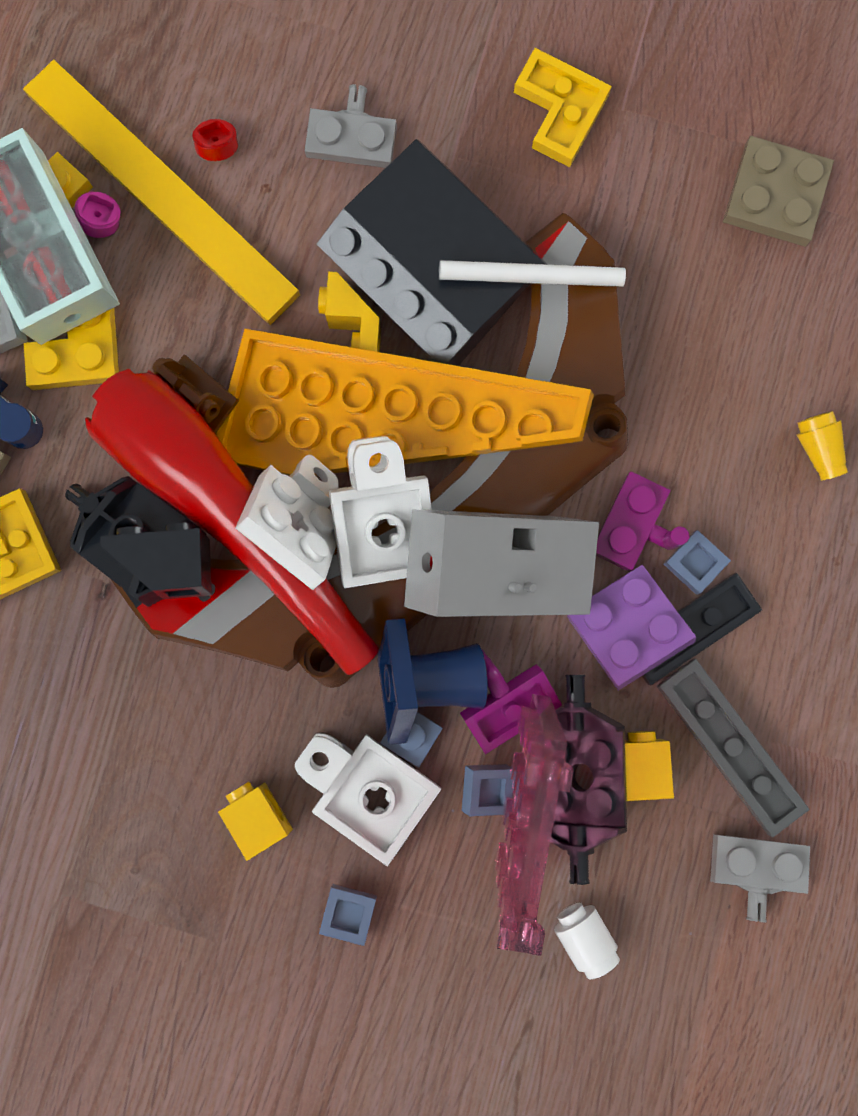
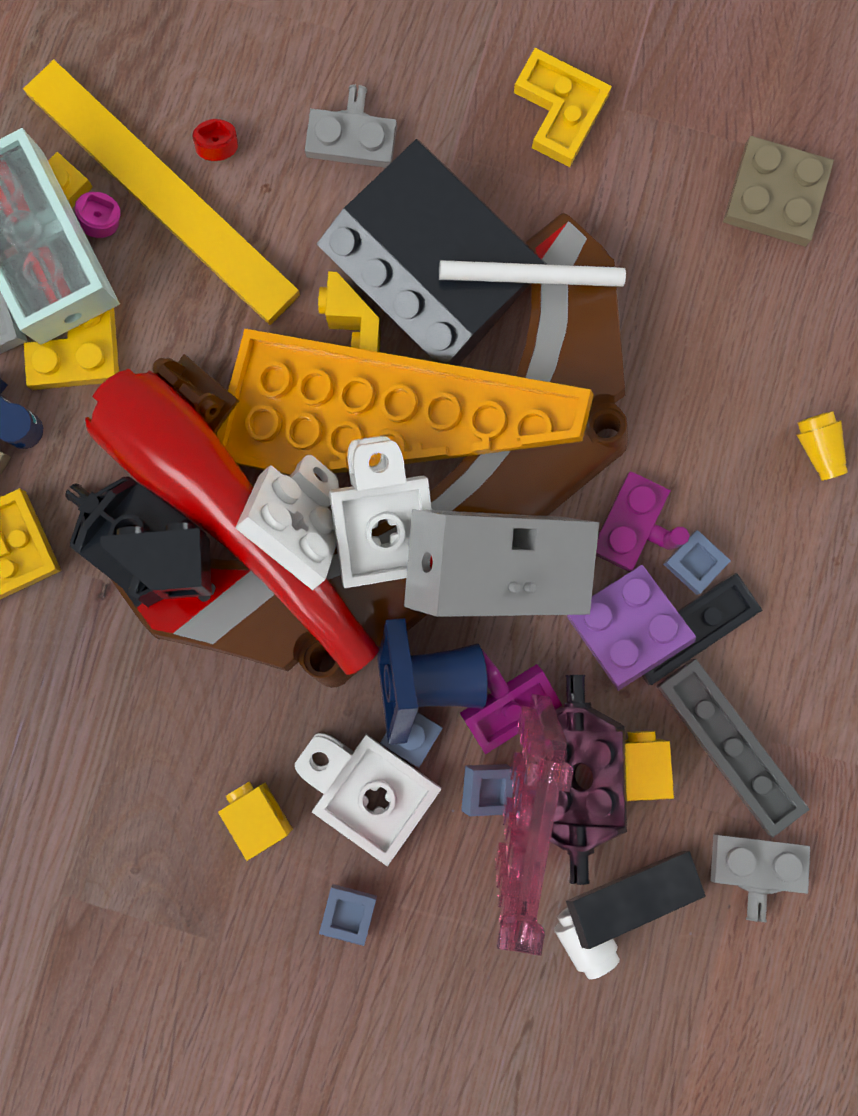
(635, 899): none -> black tile

